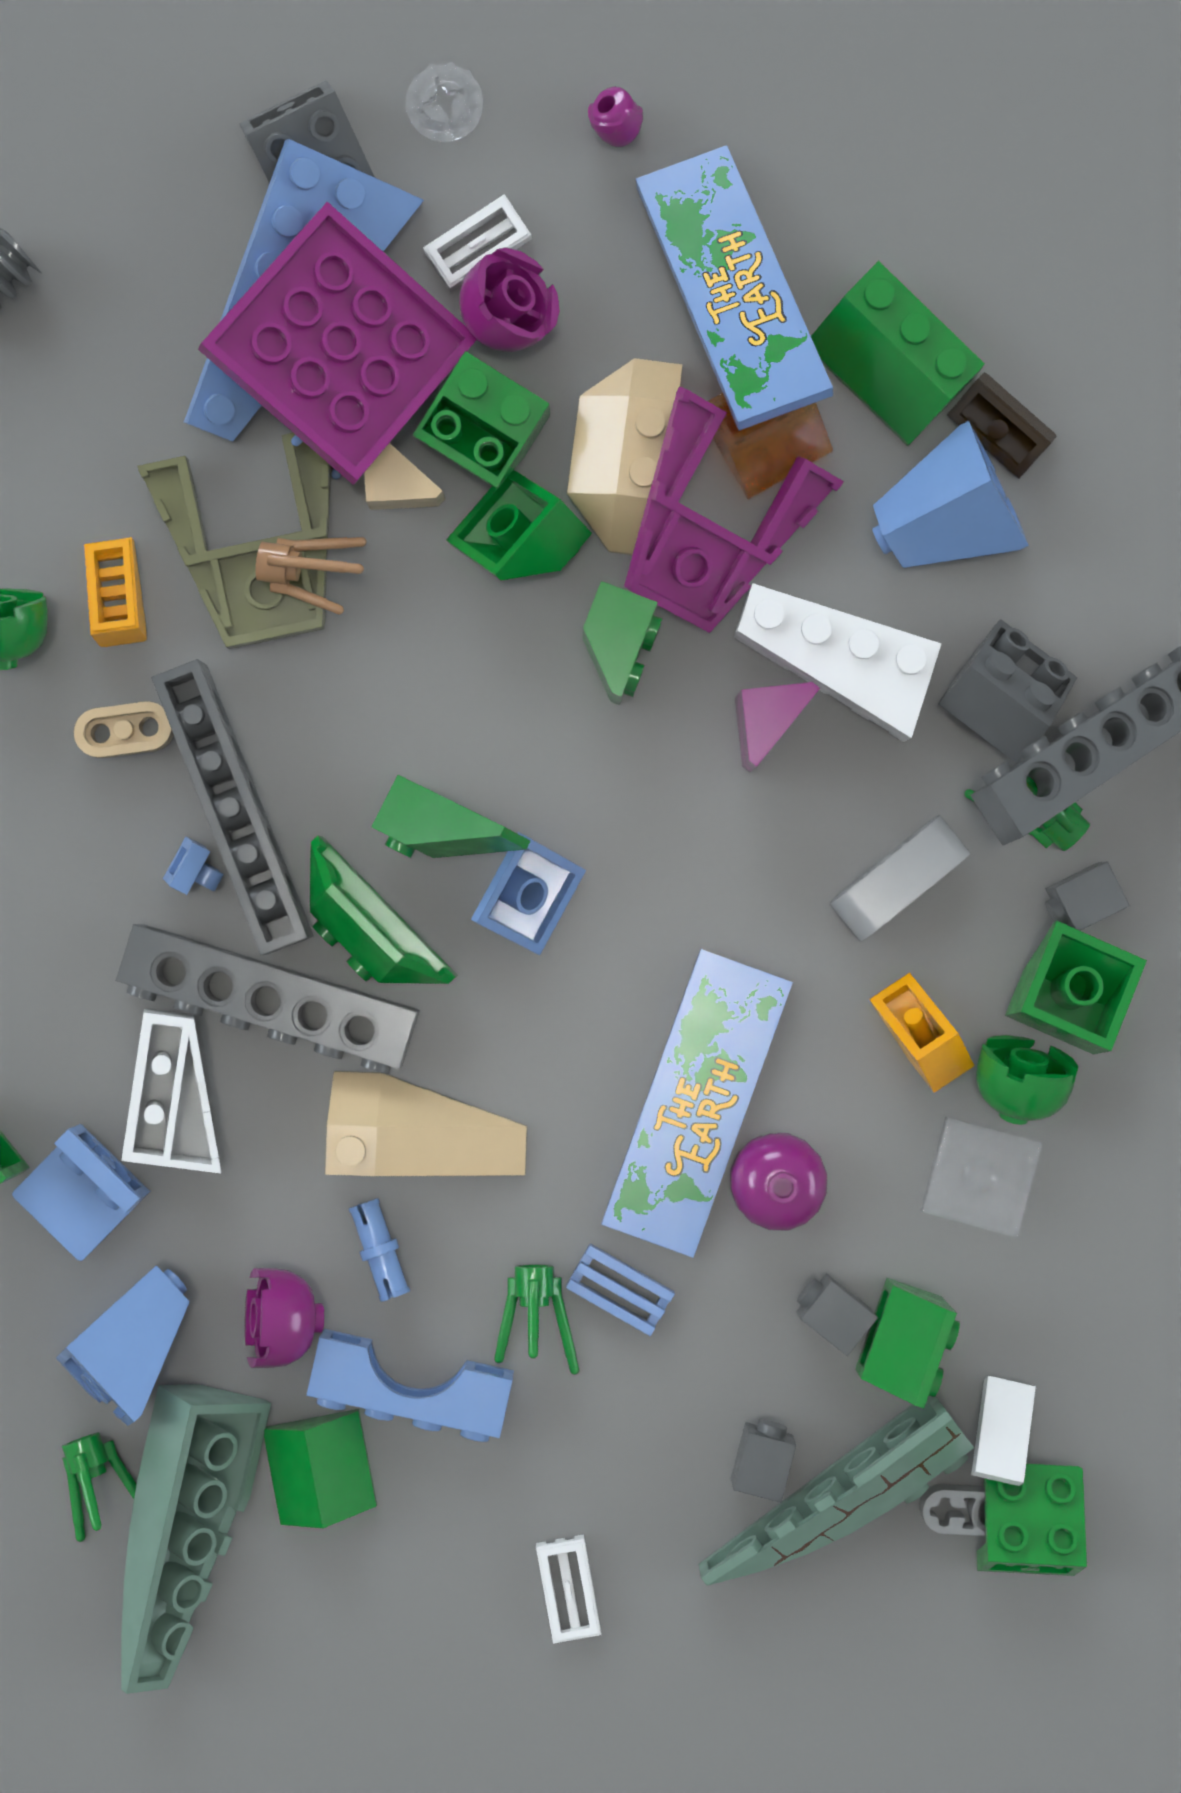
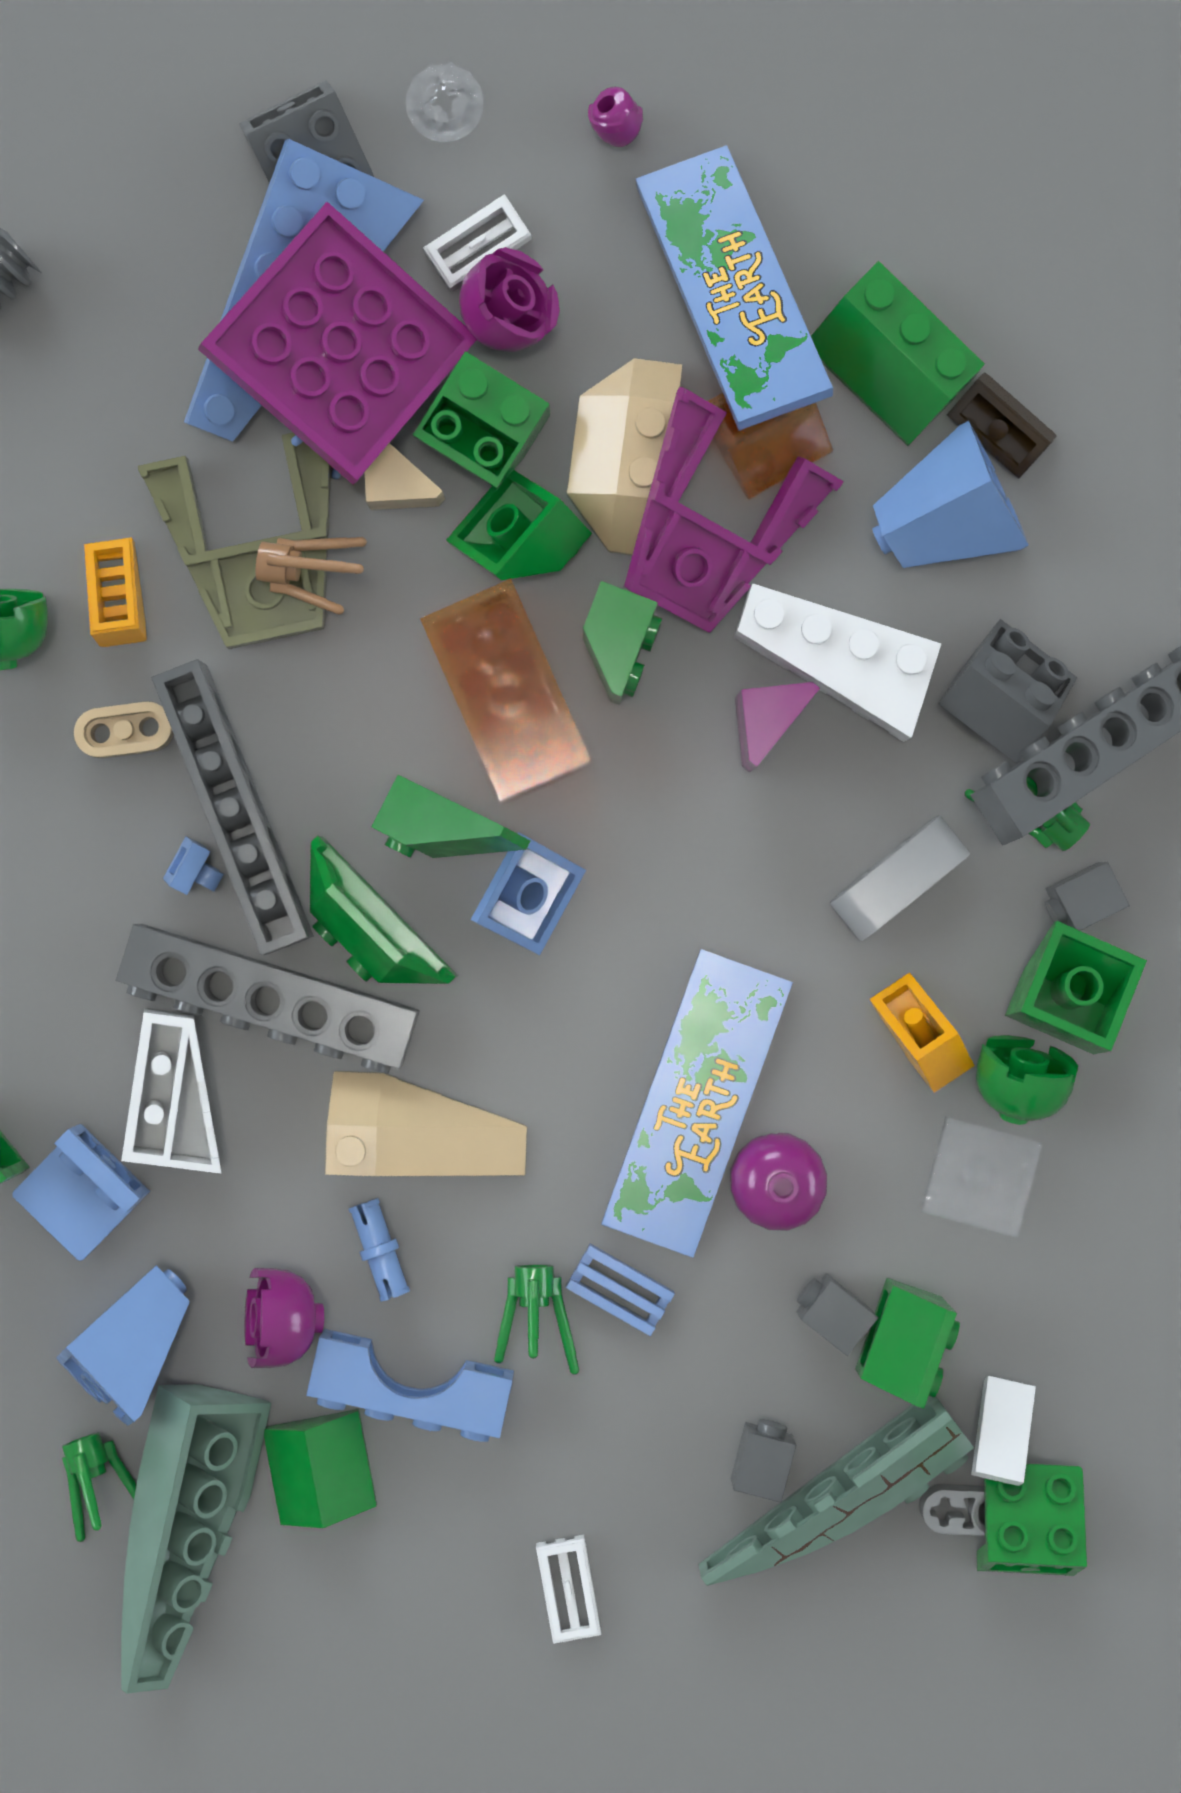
(506, 691): none -> clear orange brick

